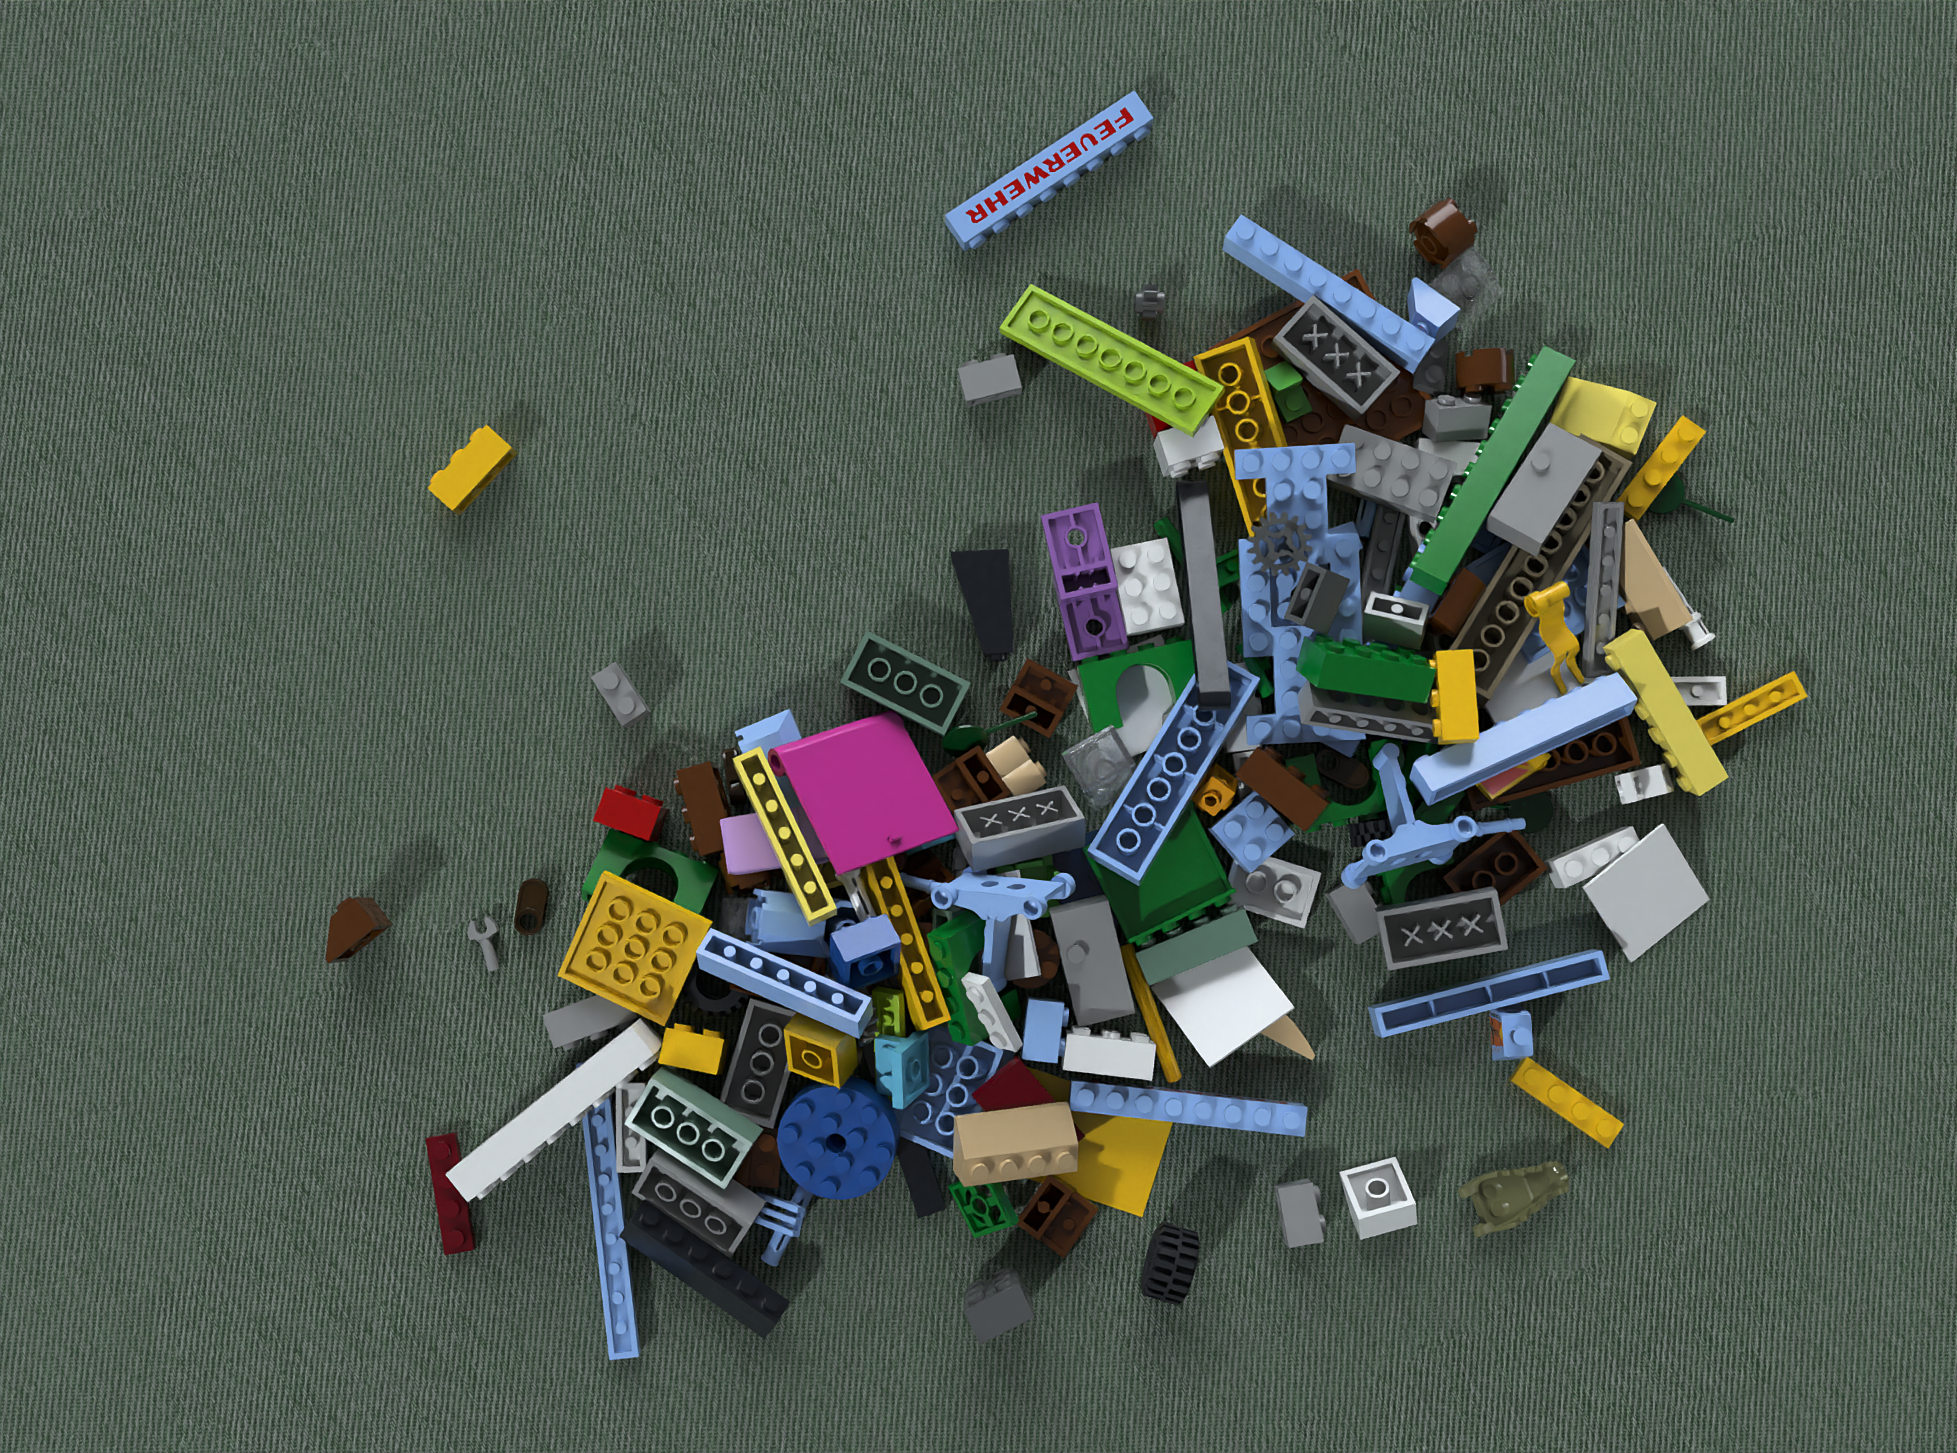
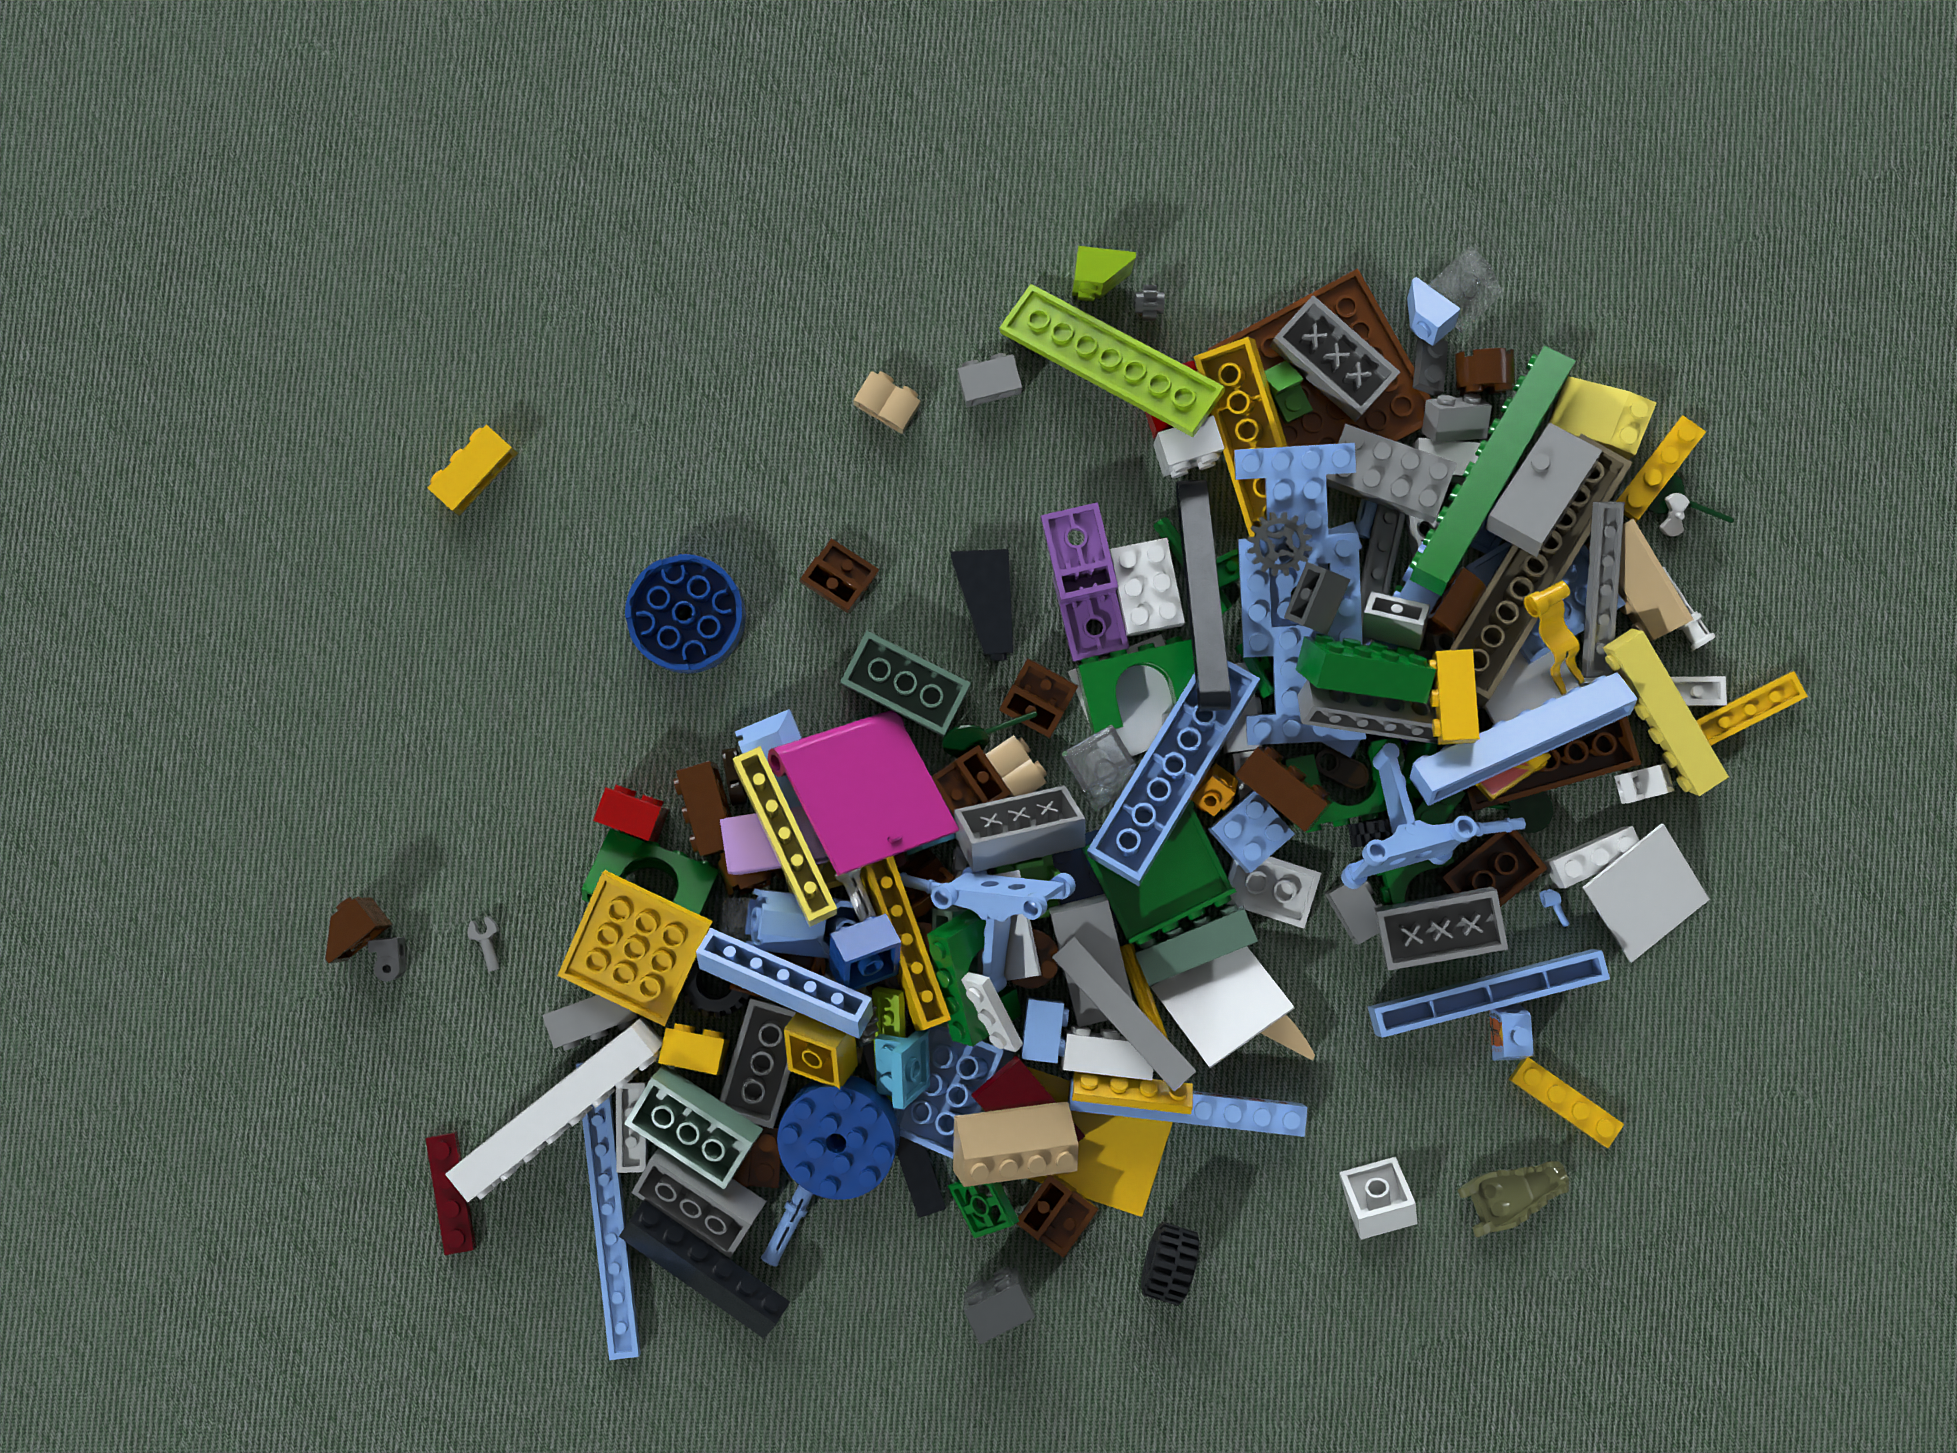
(390, 957): none -> flat silver leg
(531, 899): dark brown piece -> none
(621, 695): light grey brick -> none
(702, 639): none -> blue brick
(797, 1222): light blue tile -> none
(839, 576): none -> reddish brown brick
(887, 402): none -> tan brick
(1049, 171): light blue brick -> none
(1100, 271): none -> lime slope
(1124, 1014): none -> light grey tile
(1132, 1093): none -> yellow plate
(1299, 1212): light grey brick -> none
(1306, 278): light blue brick -> none
(1442, 233): reddish brown brick -> none
(1553, 898): none -> light blue hand
(1673, 524): none -> white piece

